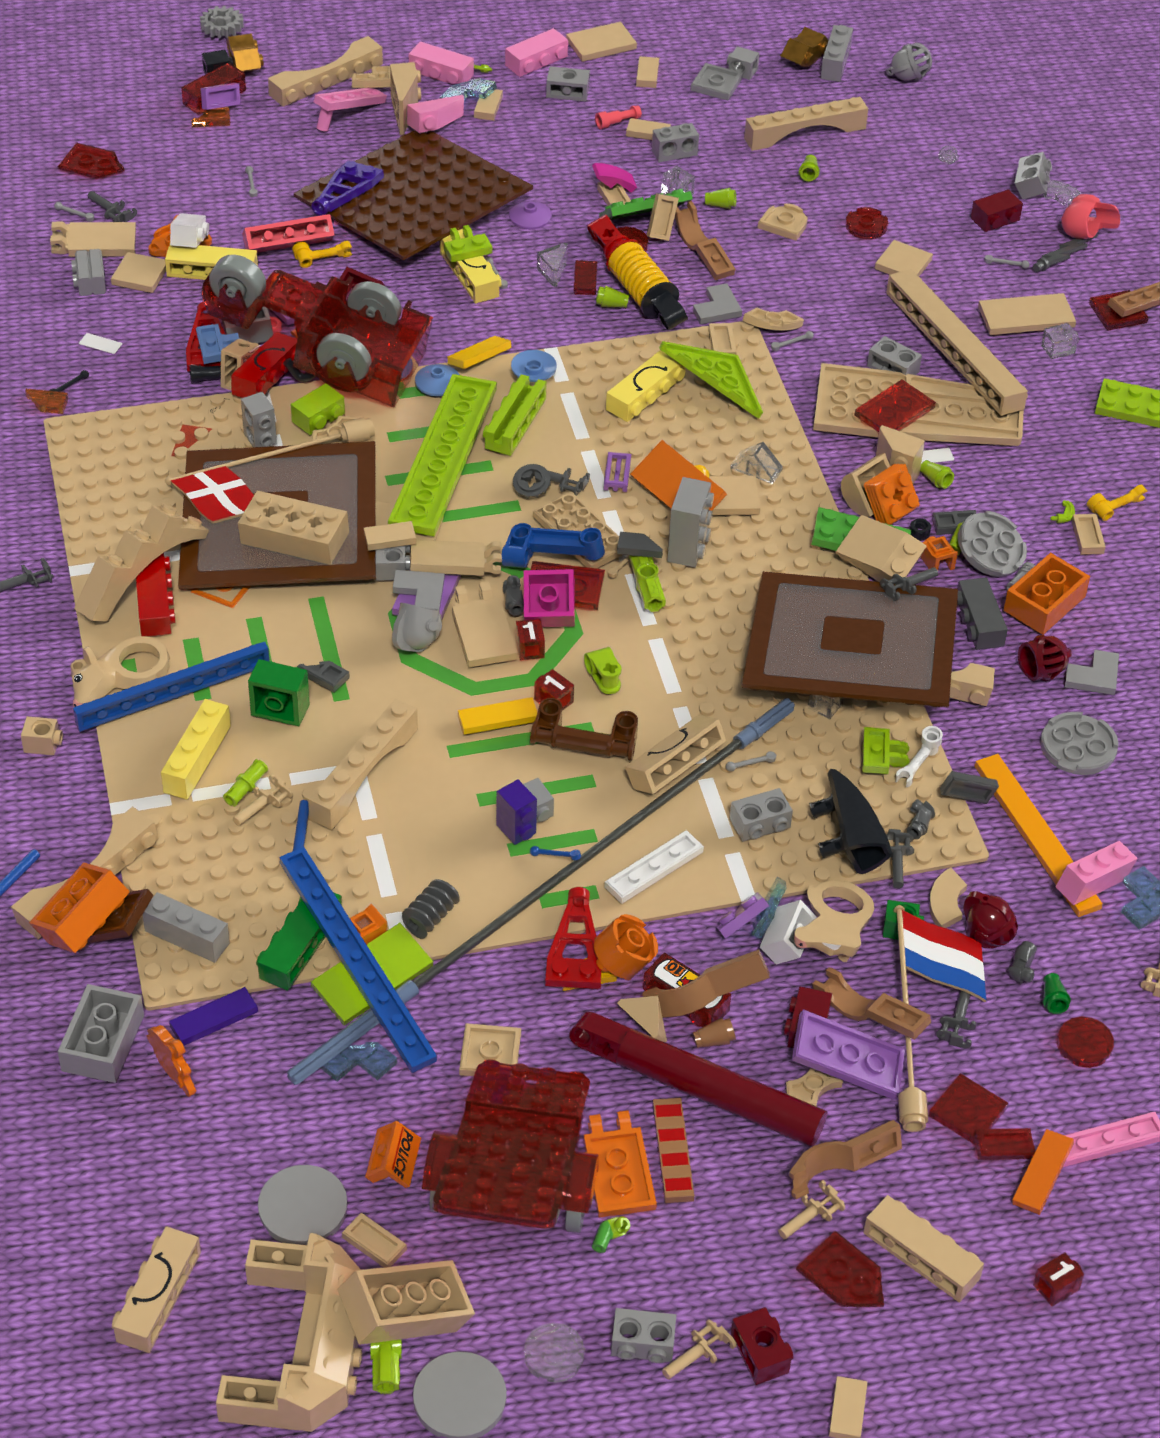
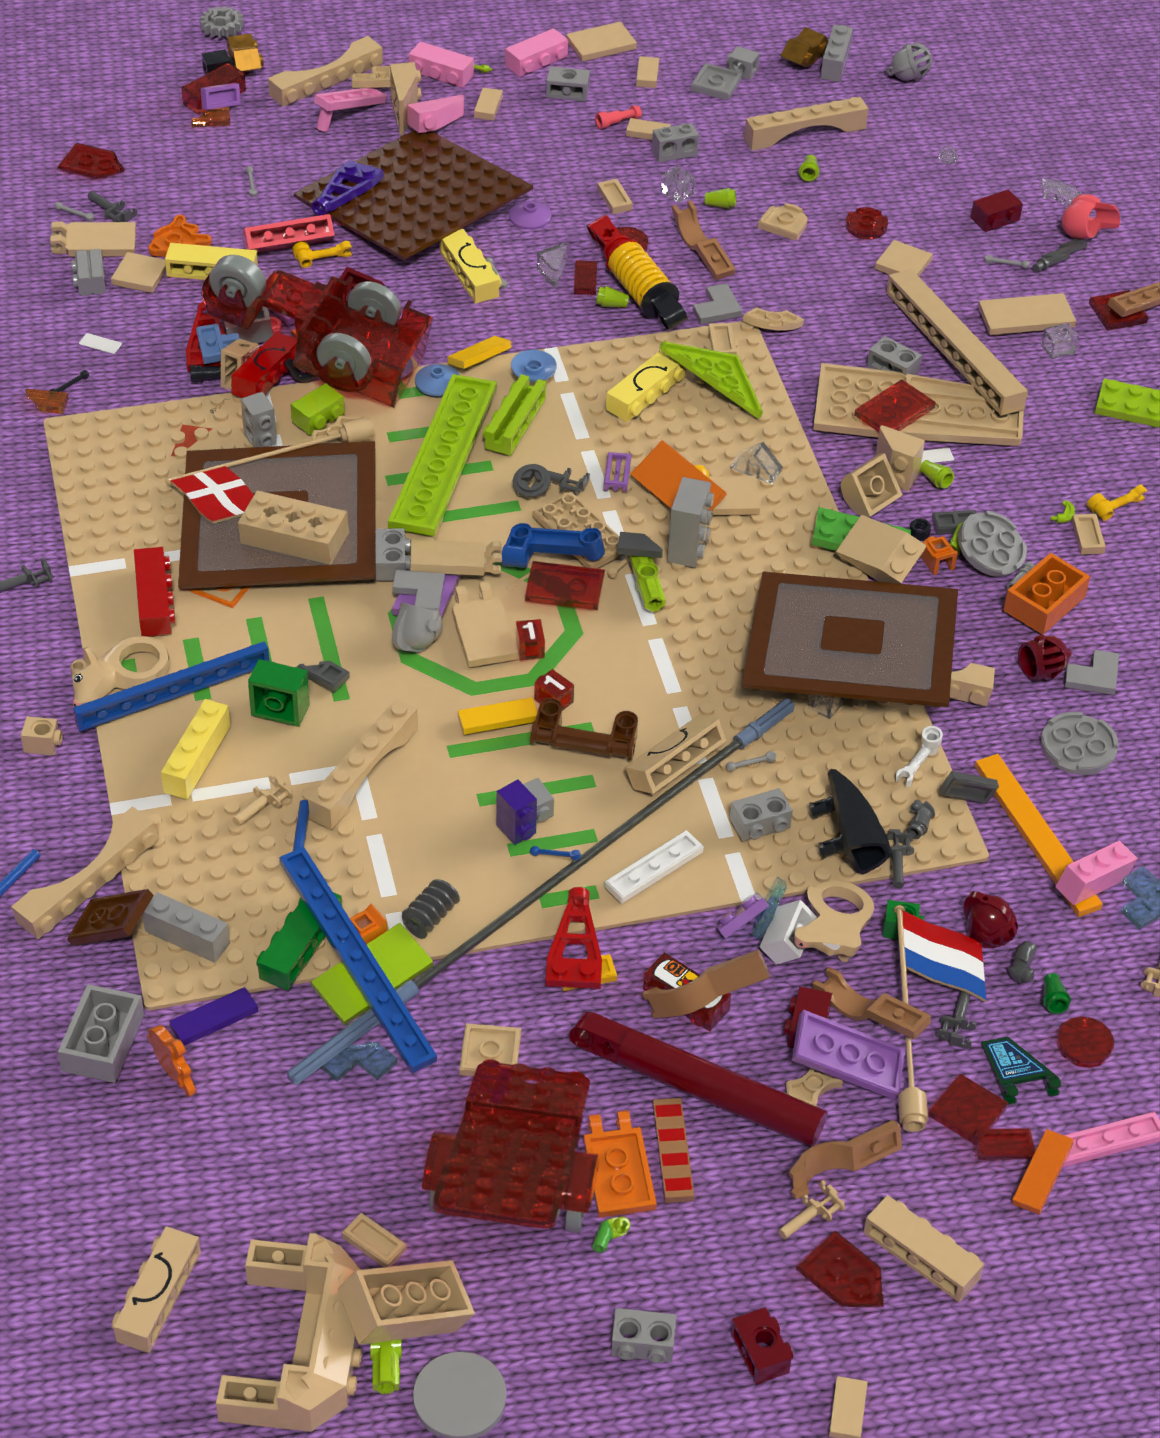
(79, 907): orange brick -> none
(135, 552): tan arch -> none
(188, 230): white brick -> none
(245, 782): lime pin -> none
(301, 1203): light grey tile -> none
(390, 535): tan tile -> none
(393, 1154): orange panel -> none
(467, 247): lime hinge -> none
(478, 88): clear light blue tile -> none
(513, 595): dark grey arm -> none
(550, 597): dark pink brick -> none
(554, 1352): clear tile -> none
(604, 669): lime piece -> none
(612, 175): dark pink slope -> none
(625, 947): orange brick -> none
(639, 206): bright green plate -> none
(646, 1013): tan slope -> none
(662, 216): tan tile -> none
(699, 1349): tan piece -> none
(715, 1034): medium nougat cone -> none
(775, 346): light grey hinge -> none
(881, 752): lime hinge -> none
(892, 494): orange brick -> none
(906, 584): dark grey piece -> none
(945, 897): tan tile -> none
(981, 614): dark grey brick -> none
(1016, 1066): none -> flag
(1033, 175): light grey brick -> none
(1058, 1279): clear red brick -> none

